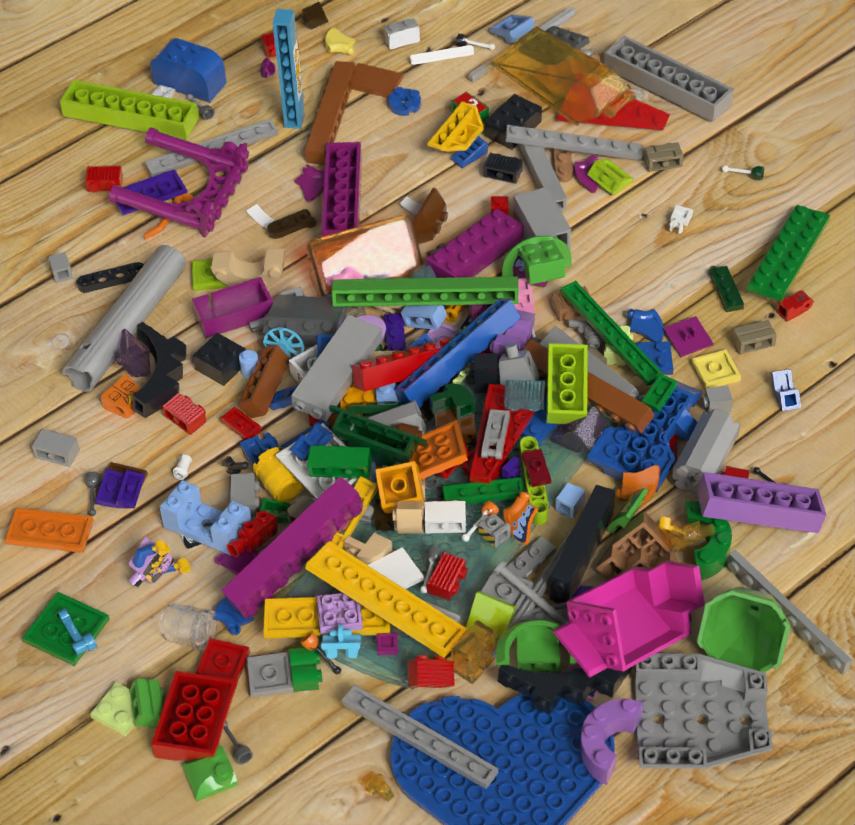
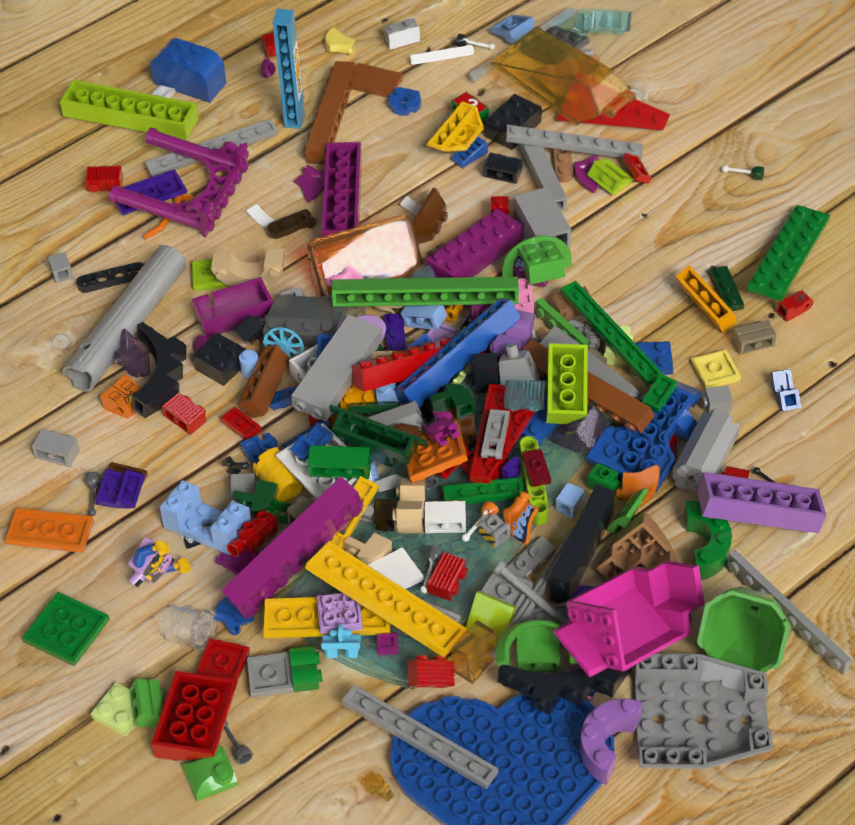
(82, 643): dark azure brick -> none
(181, 471): white pin -> none
(199, 341): none -> magenta tile
(206, 111): dark grey hinge -> none
(251, 329): none -> black brick
(263, 498): none -> dark green brick
(311, 642): hinge -> none
(314, 15): dark brown brick -> none
(399, 484): light orange brick -> none
(441, 428): none -> magenta animal
(552, 318): none -> bright green plate
(601, 19): none -> clear light blue brick
(604, 477): none -> green brick
(637, 168): none -> red plate
(647, 324): blue arm -> none
(663, 157): dark tan brick -> none
(669, 78): light grey brick -> none
(680, 217): white plate -> none
(685, 536): clear yellow torso -> none
(688, 336): magenta piece -> none
(706, 299): none -> light orange brick

